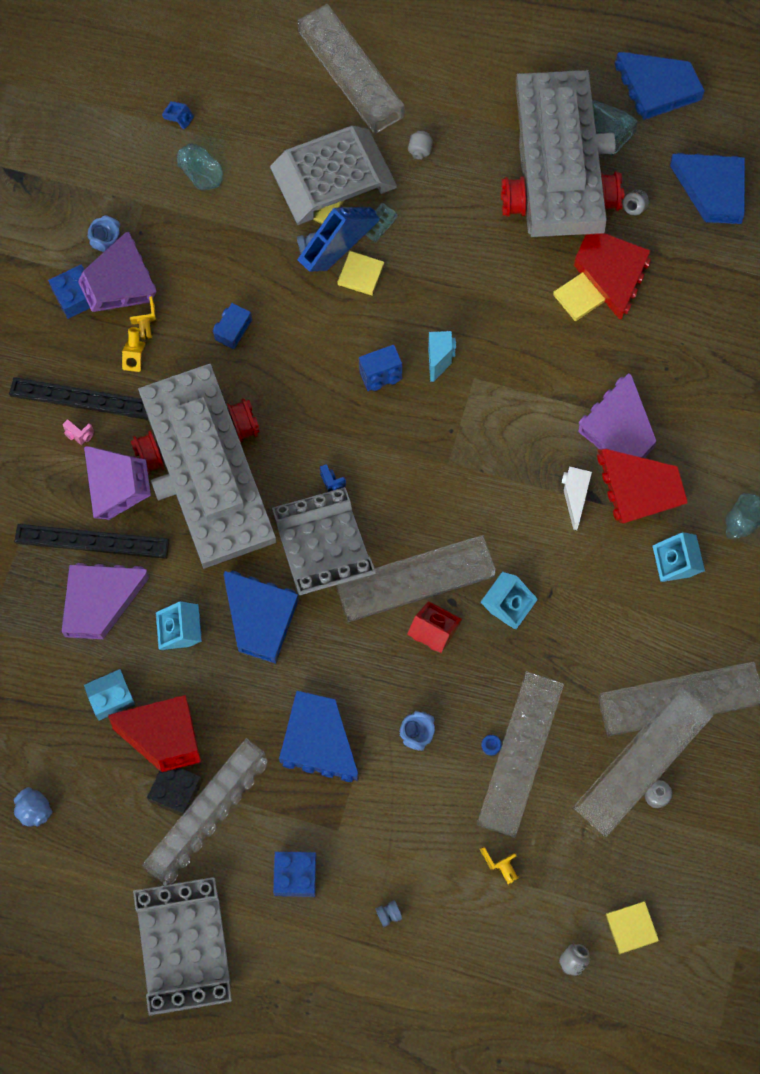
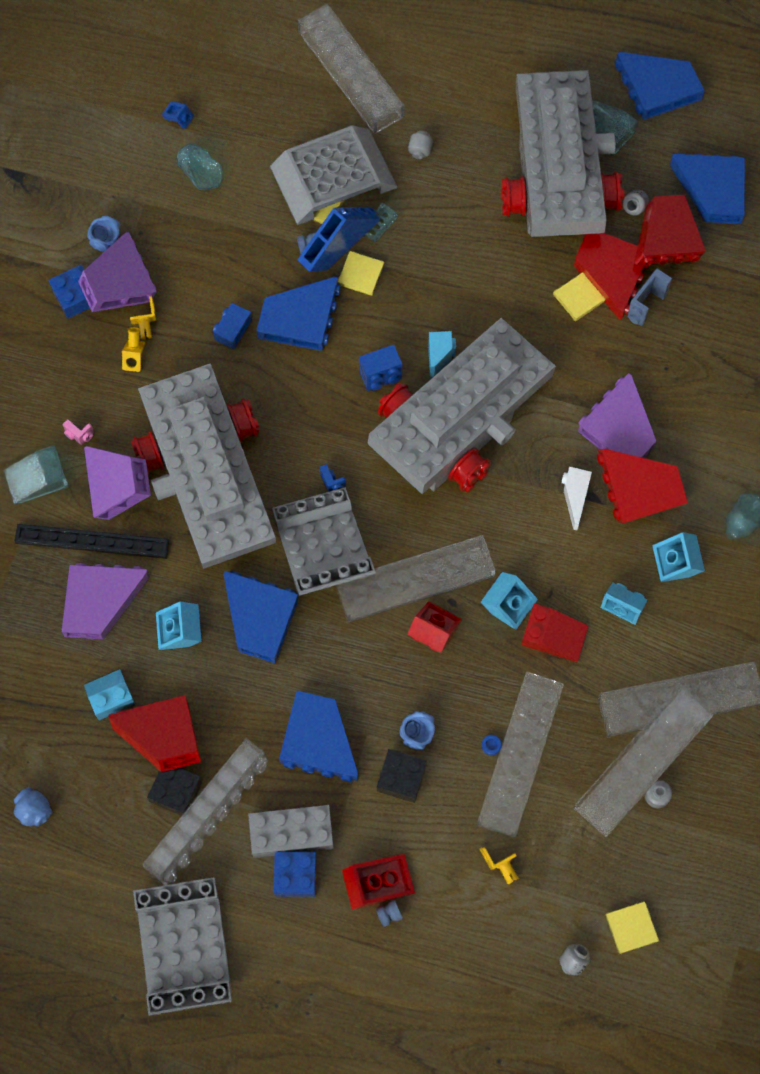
(36, 475): none -> clear light blue slope
(78, 398): black tile -> none
(291, 831): none -> light grey brick
(300, 315): none -> blue slope
(378, 881): none -> red slope
(401, 775): none -> black brick
(460, 410): none -> light grey piece
(554, 633): none -> red slope
(623, 603): none -> medium azure slope
(658, 285): none -> sand blue panel
(668, 233): none -> red slope

